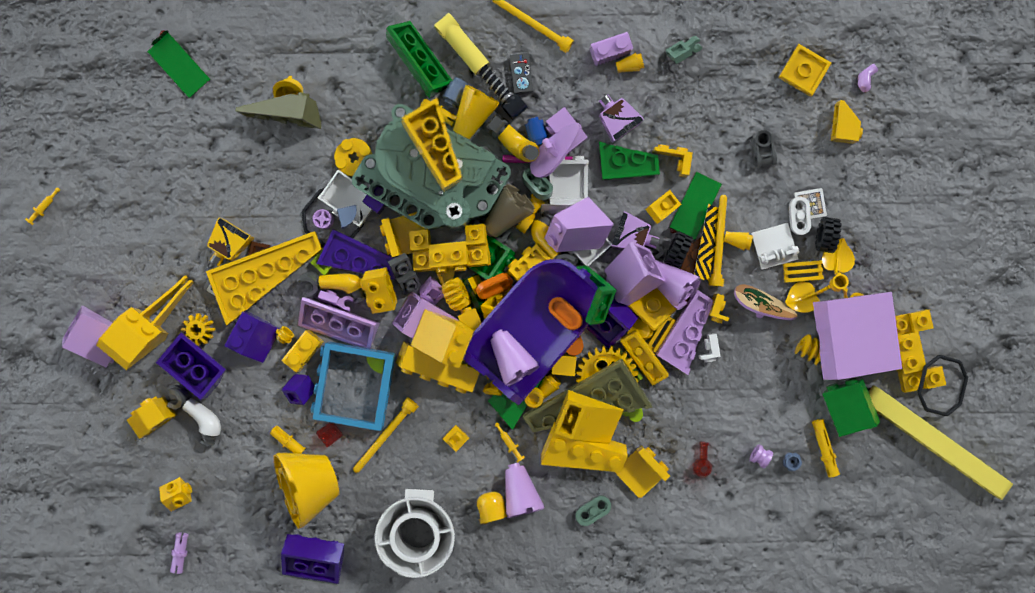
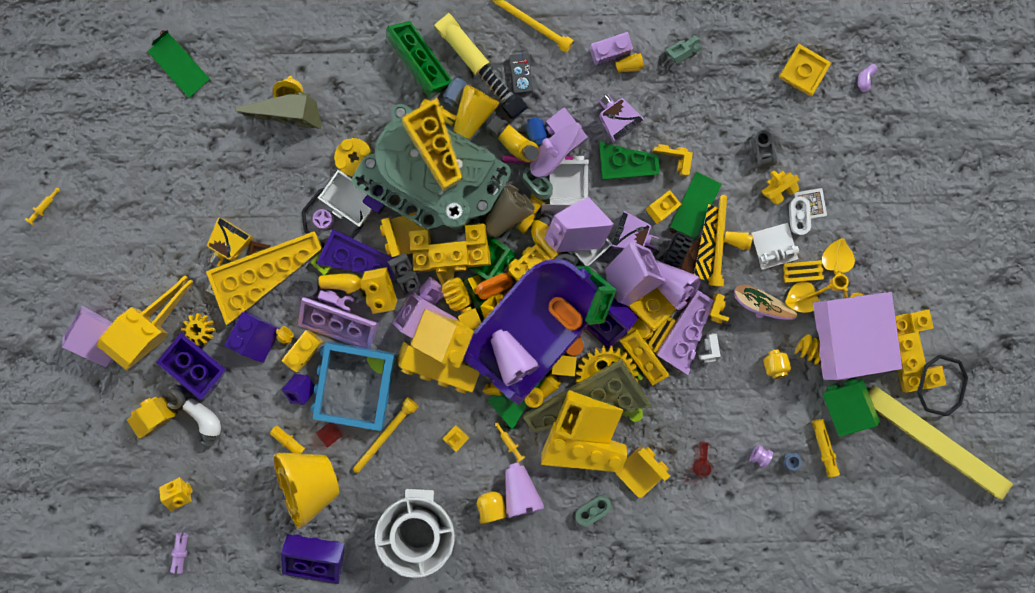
(346, 215): sand blue tile -> none
(777, 364): none -> yellow head
(778, 184): none -> yellow hips
(828, 234): black tyre -> none
(845, 124): yellow slope -> none

